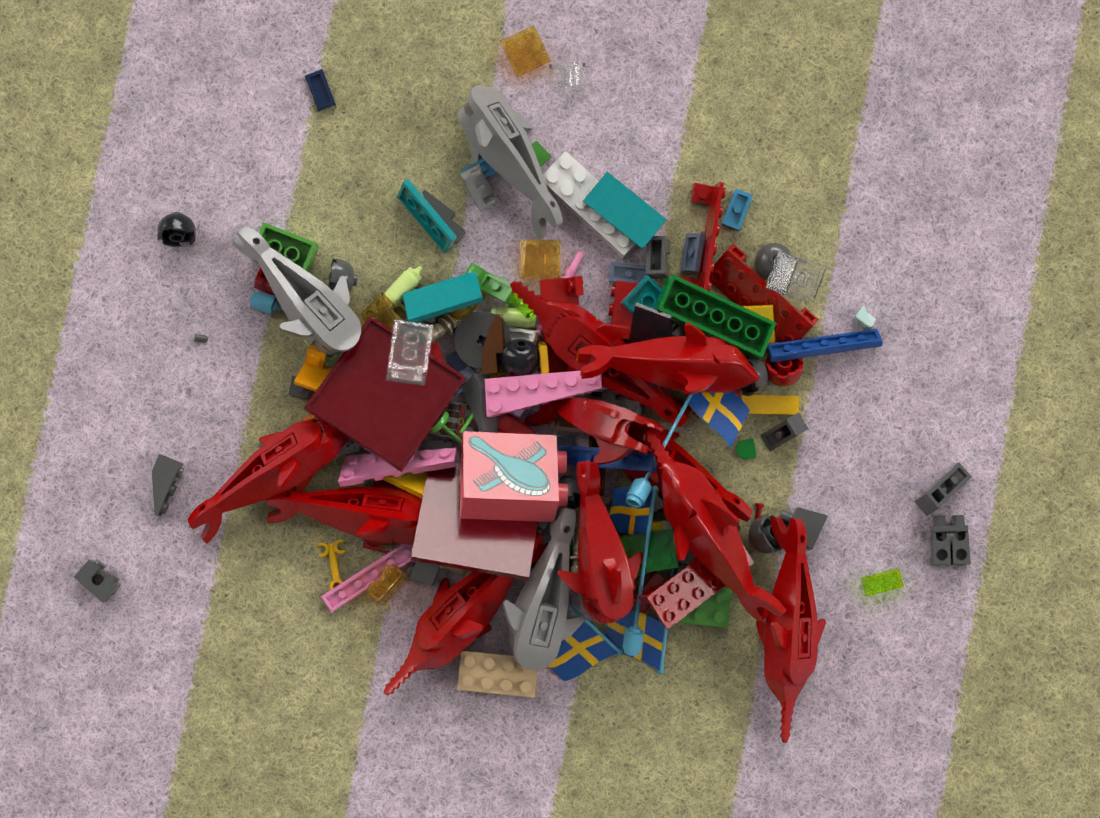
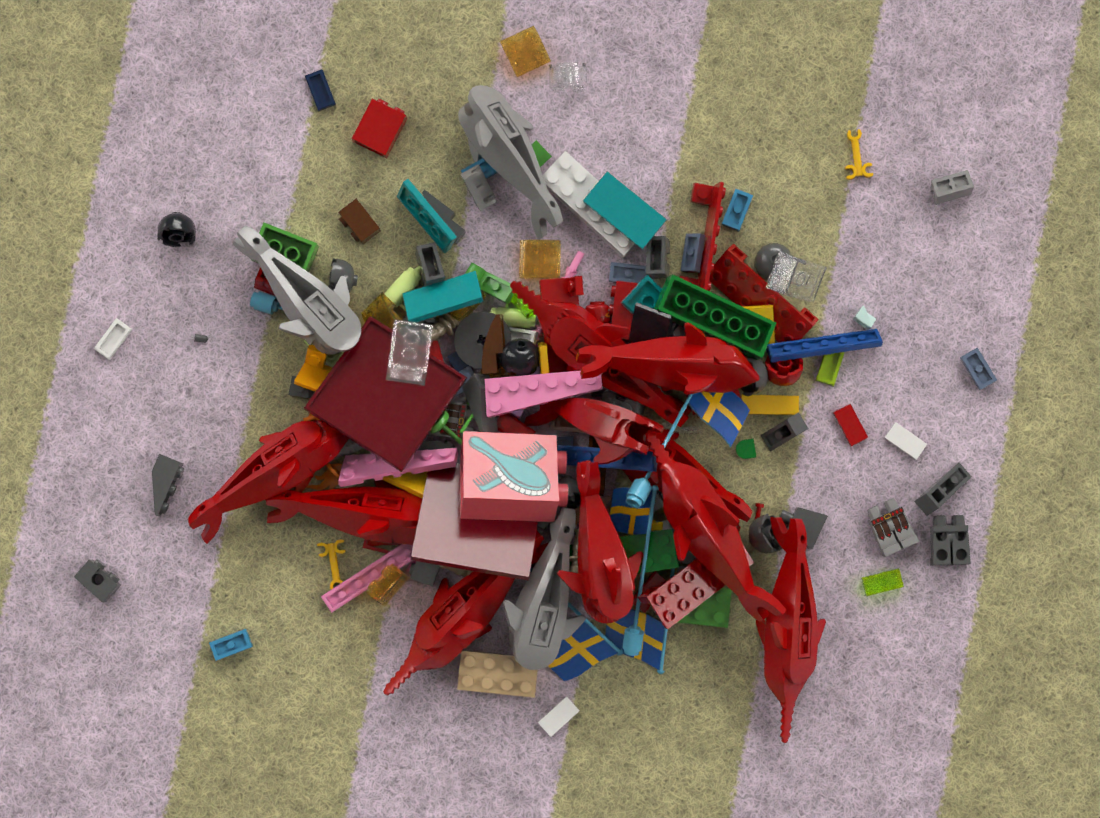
(113, 339): none -> white tile
(231, 644): none -> dark azure plate
(331, 477): none -> orange piece
(359, 222): none -> reddish brown brick
(379, 127): none -> red brick
(426, 257): none -> dark grey brick
(558, 716): none -> white tile
(599, 310): none -> red head
(829, 368): none -> lime tile
(850, 425): none -> red tile
(858, 169): none -> yellow bar
(891, 522): none -> light grey hips
(905, 441): none -> white tile
(951, 187): none -> light grey hinge
(978, 368): none -> sand blue plate

